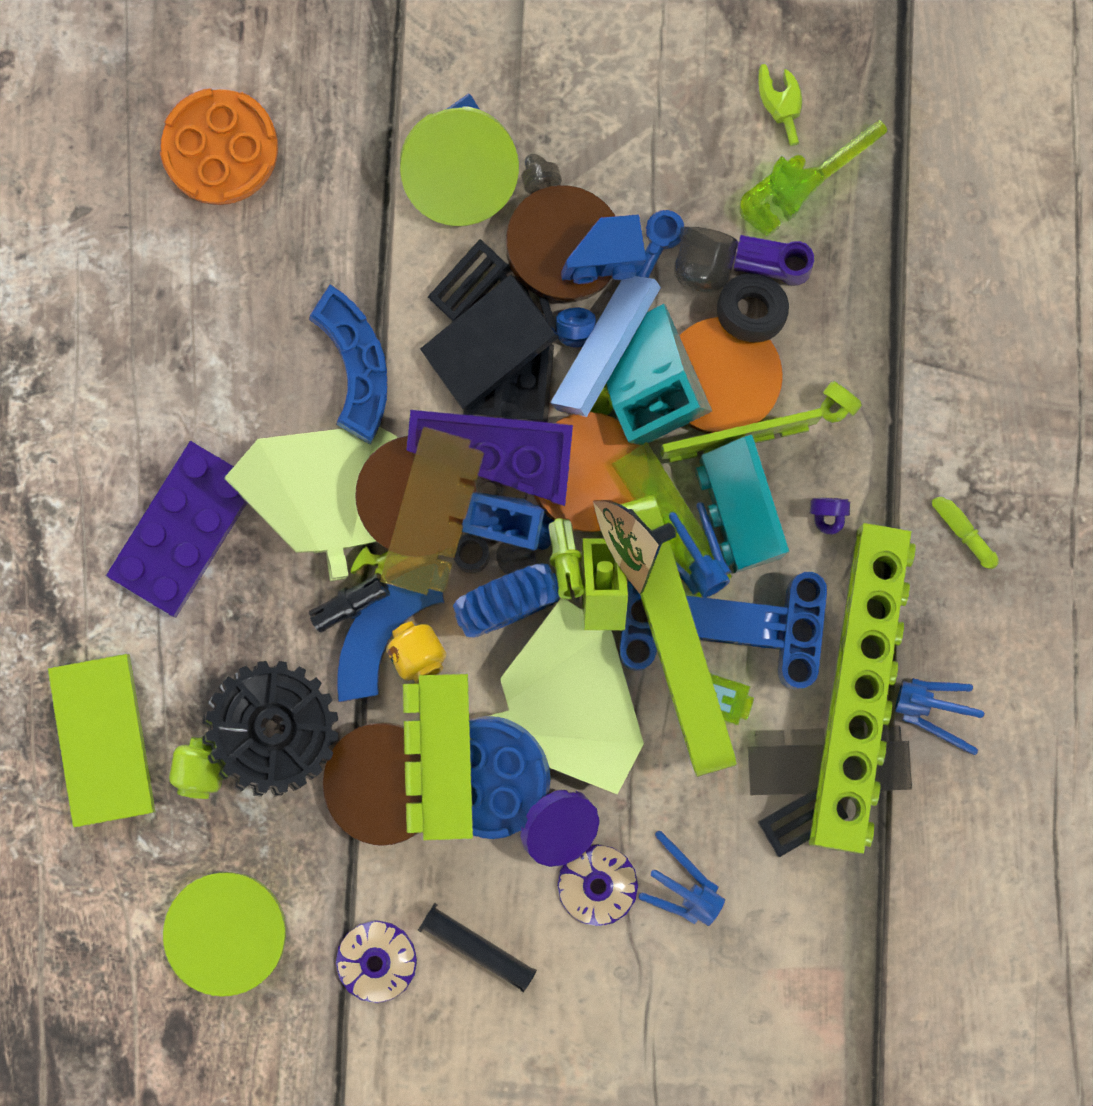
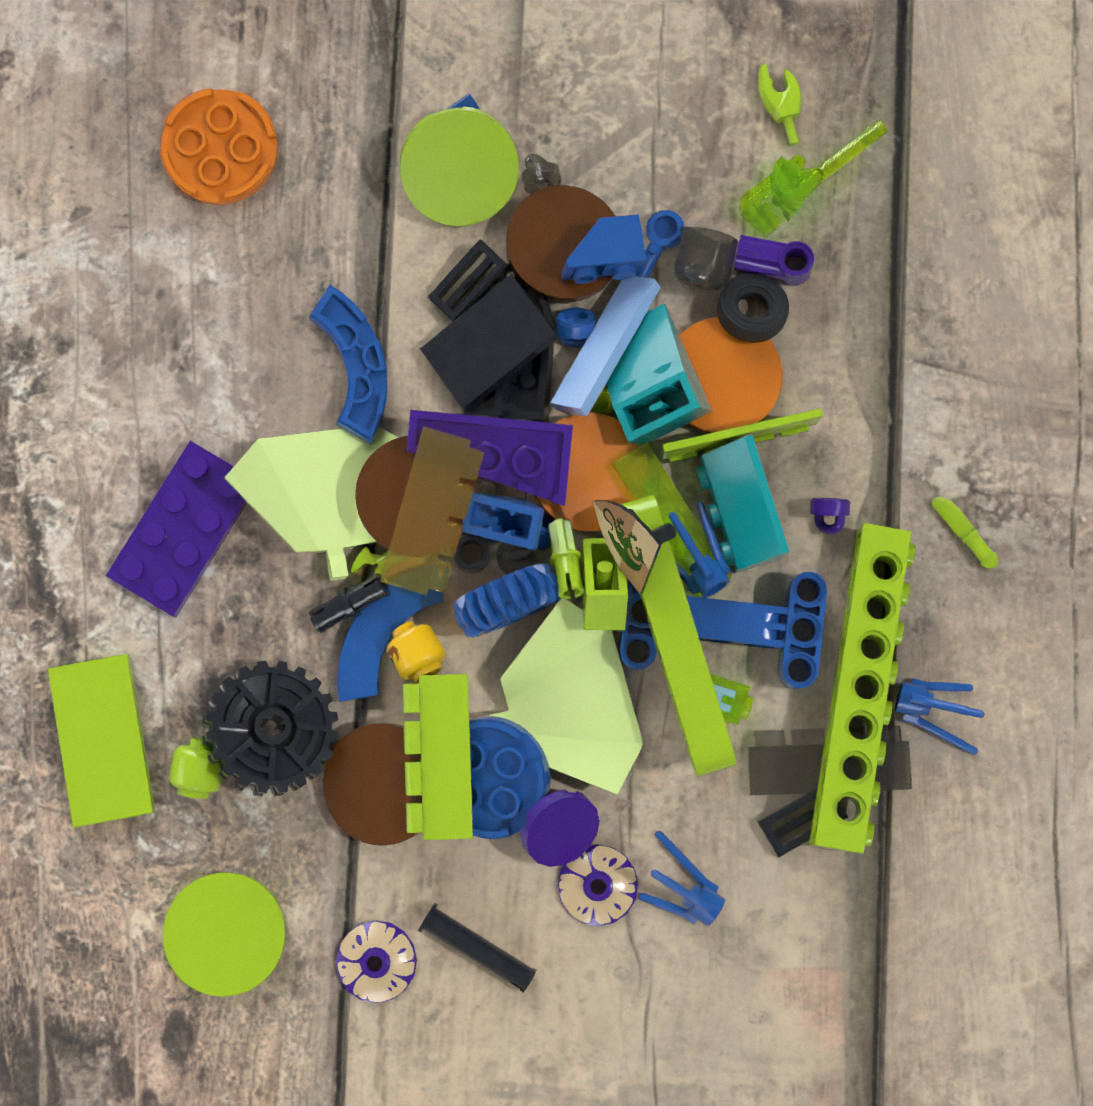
(843, 398): lime tile -> none

